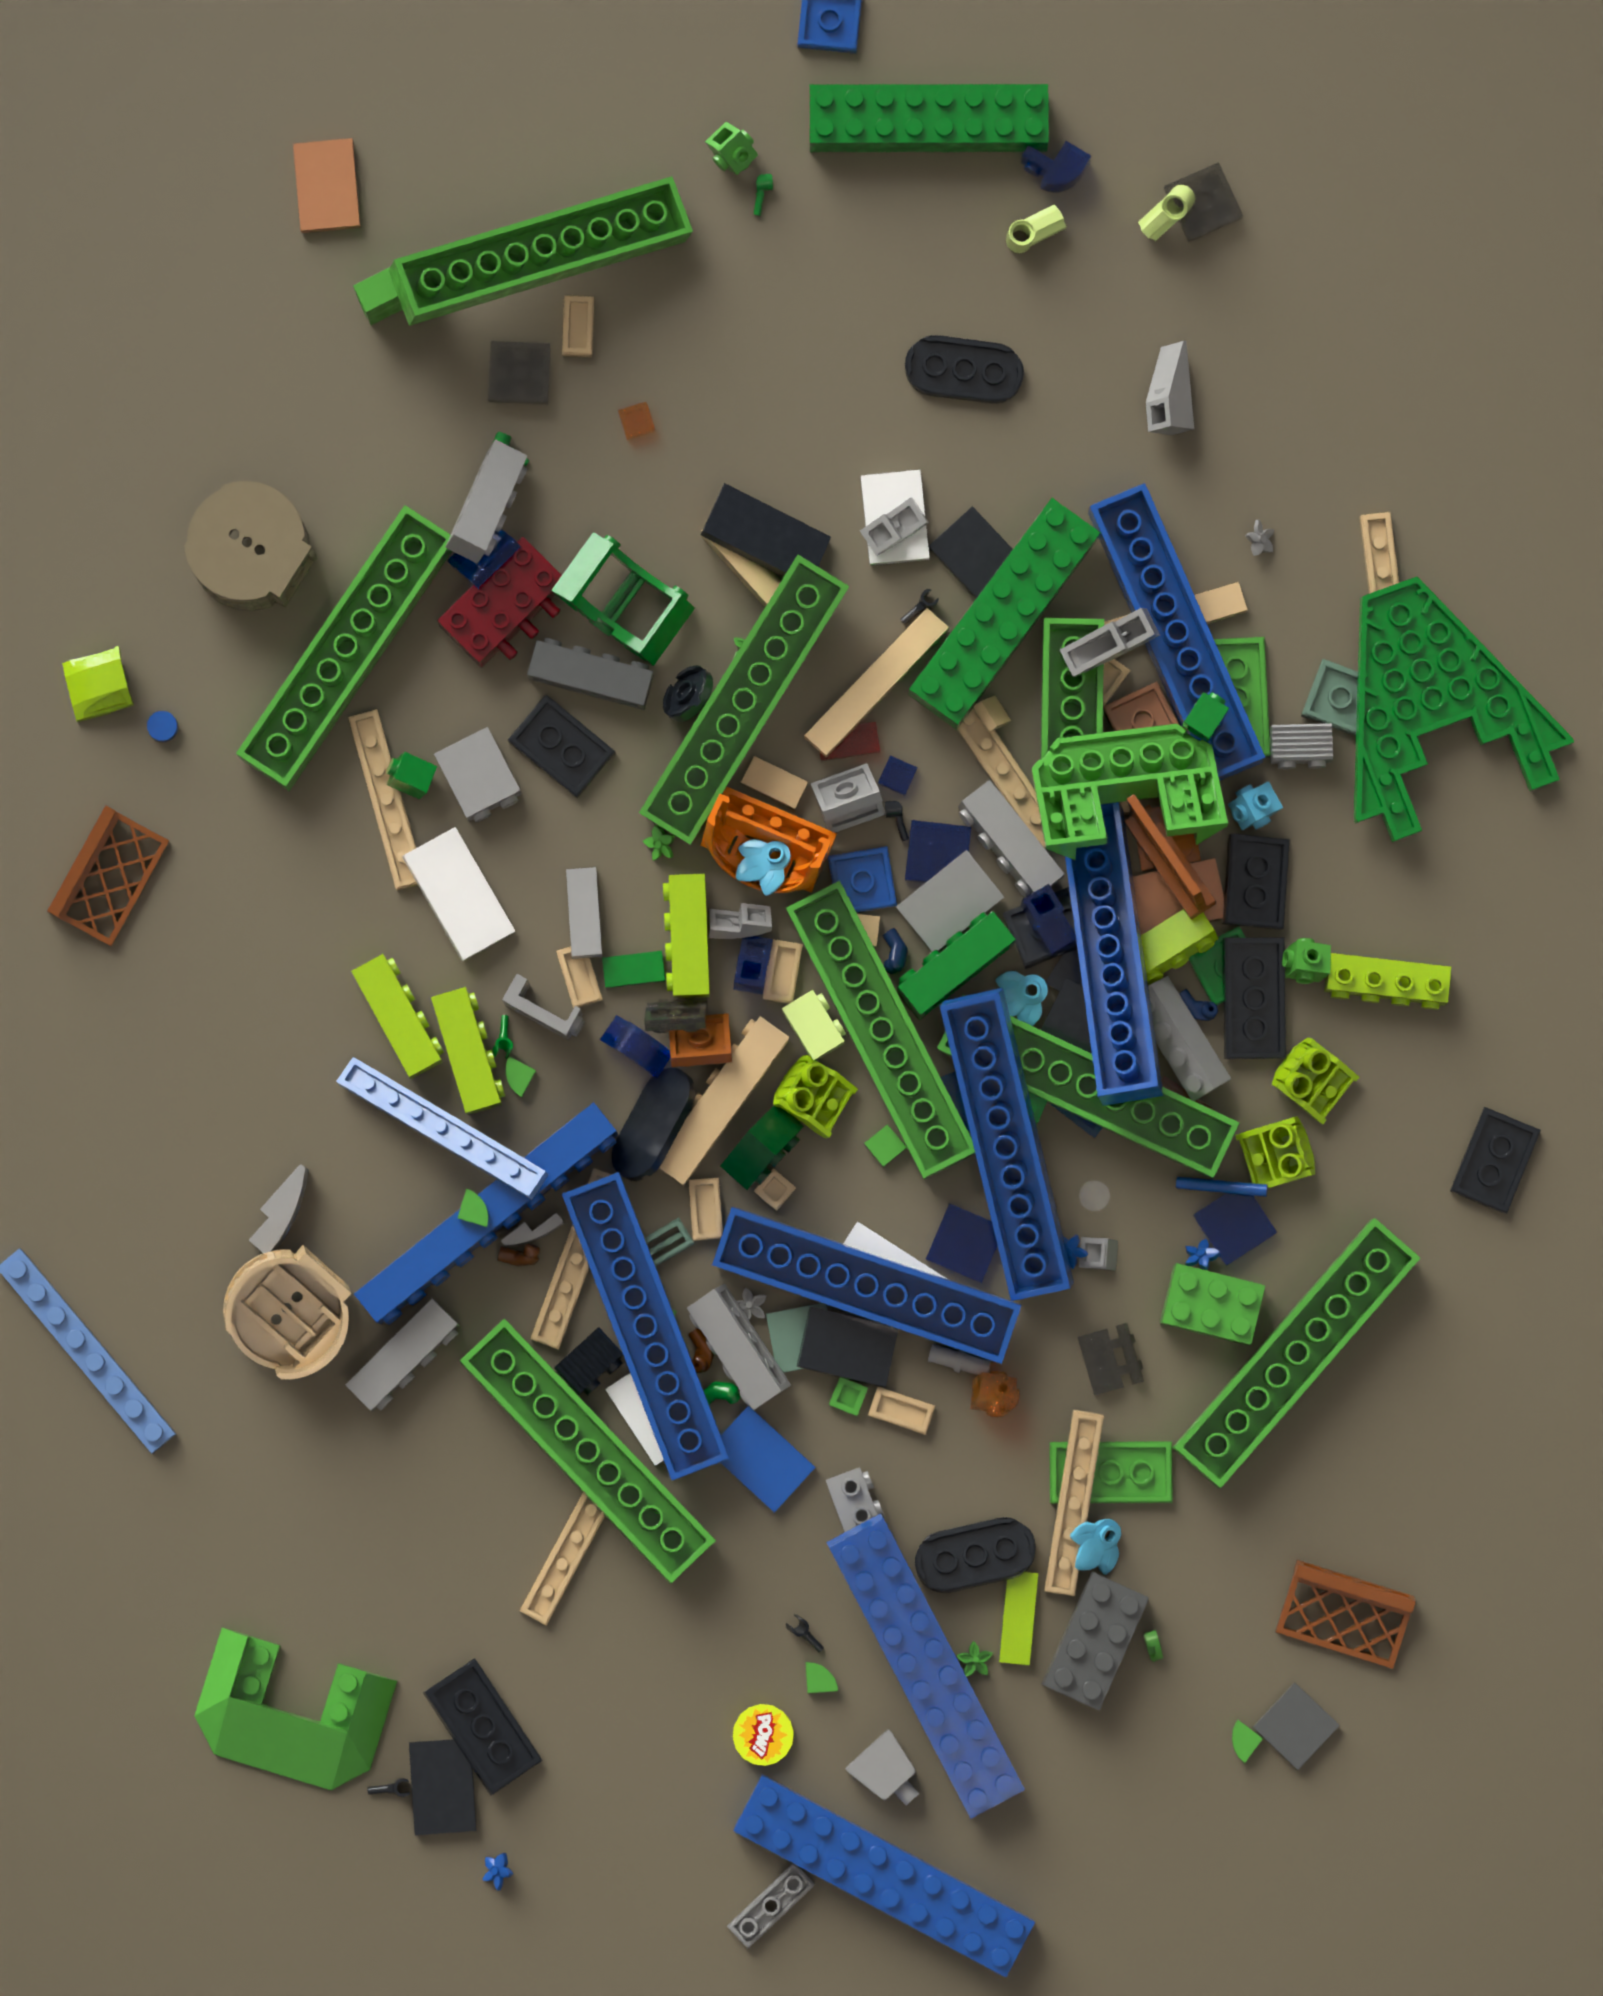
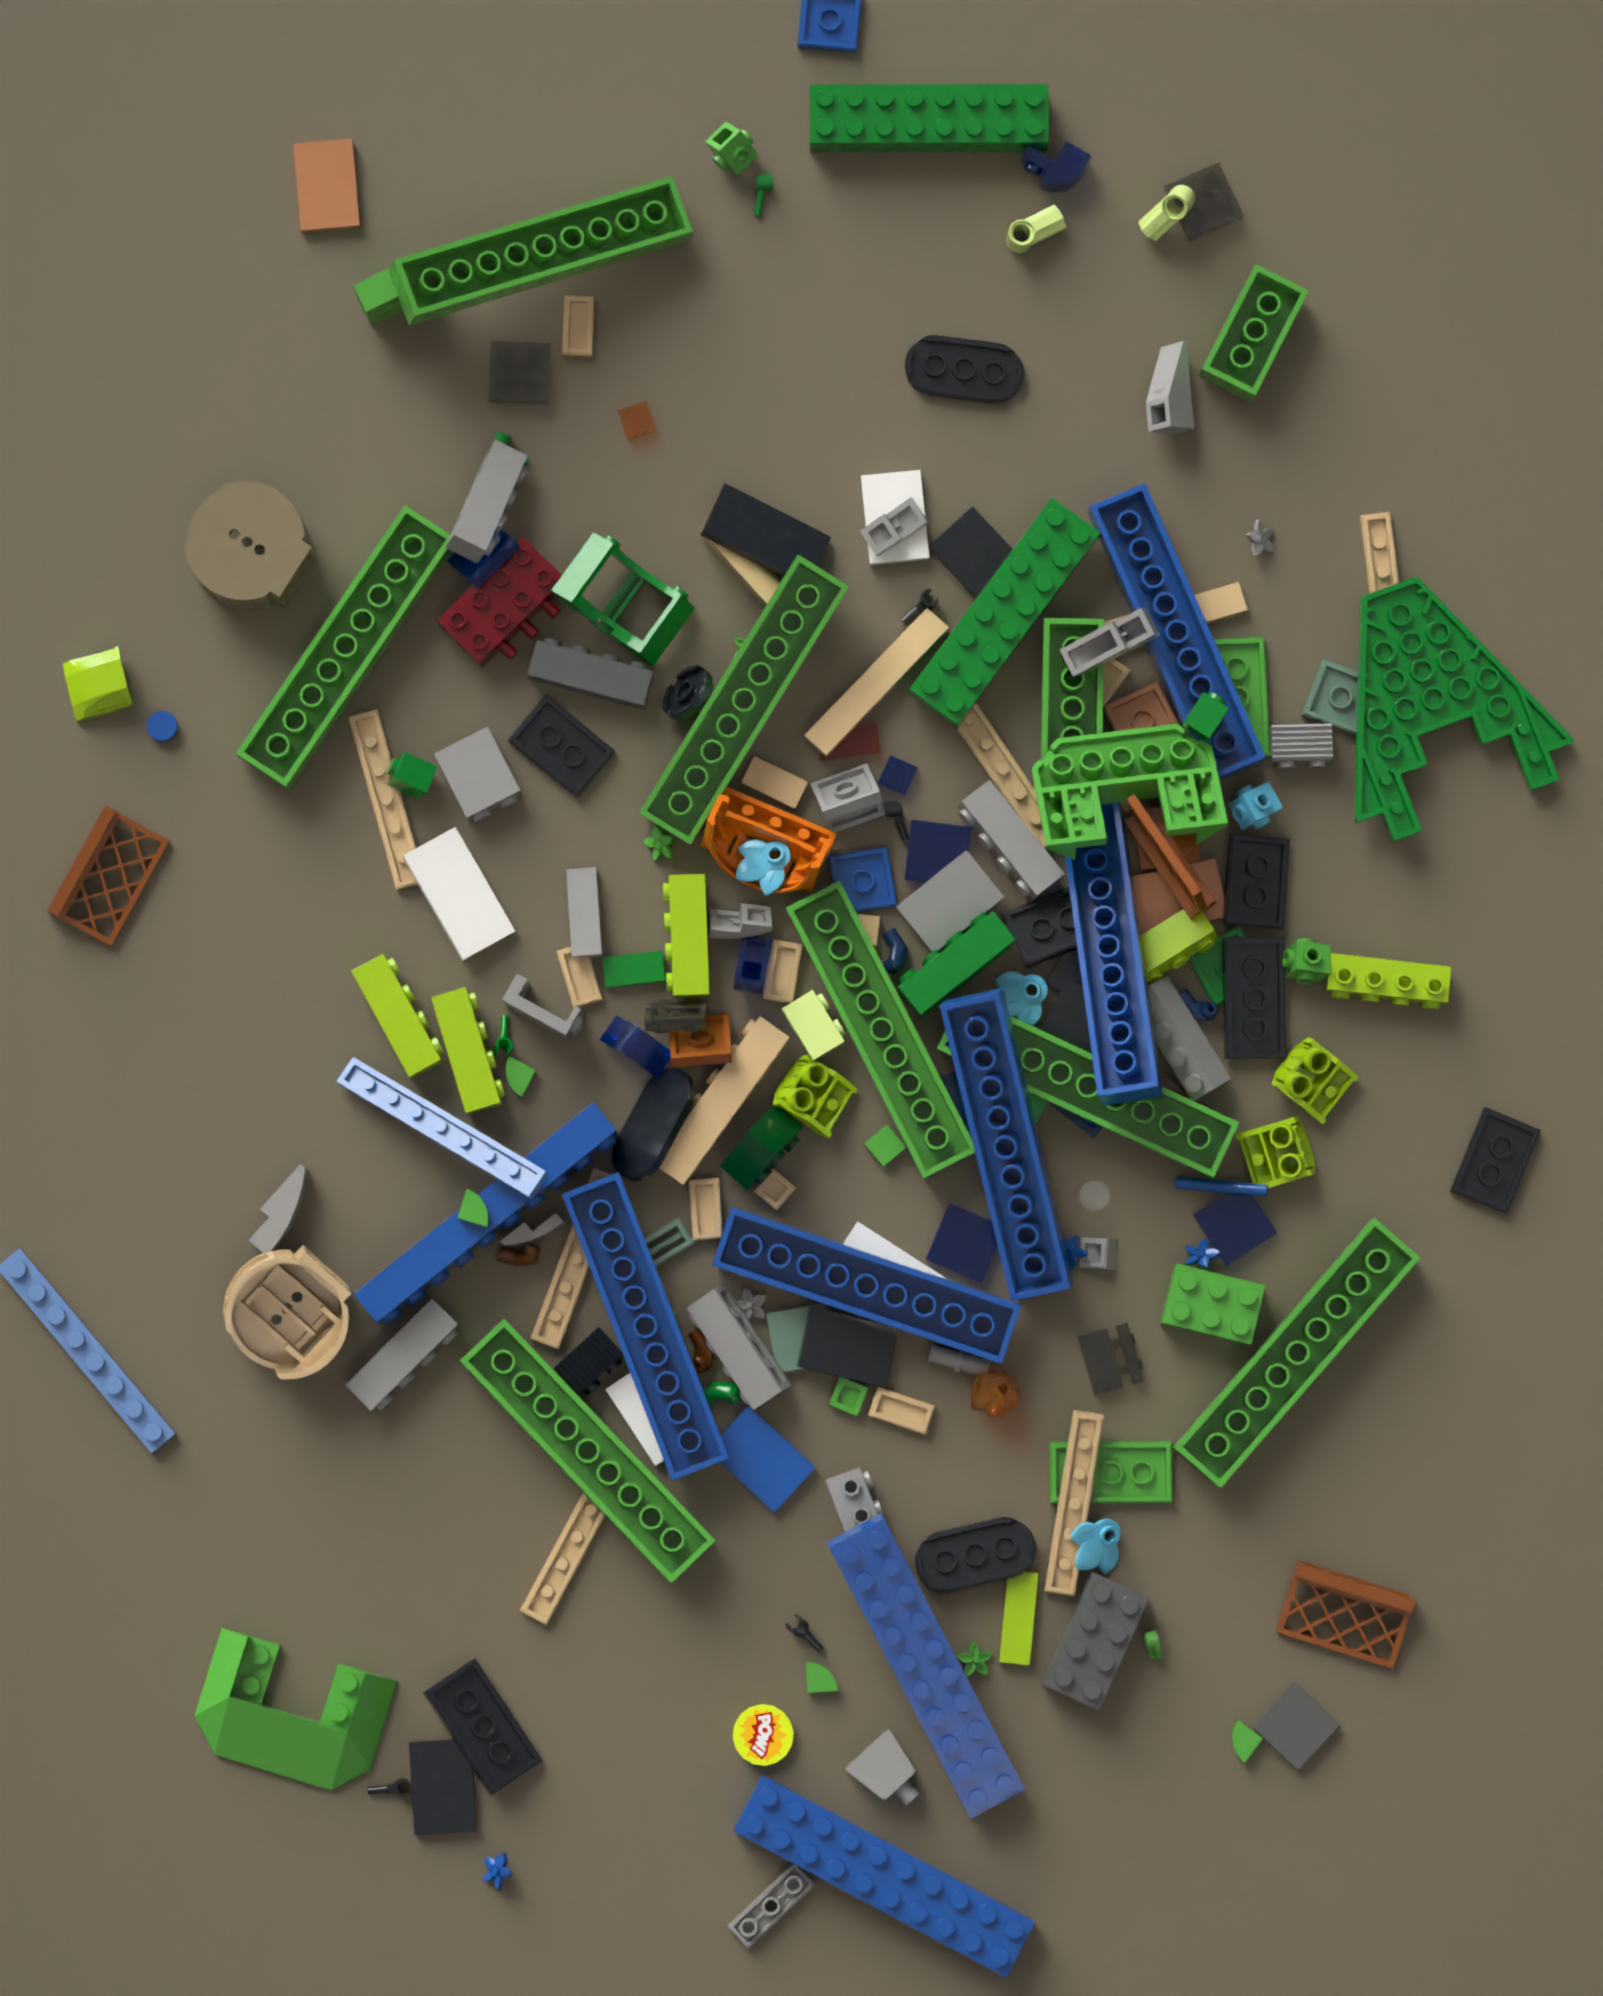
(992, 713): tan tile -> none
(1046, 917): clear blue brick -> none
(1253, 333): none -> bright green brick

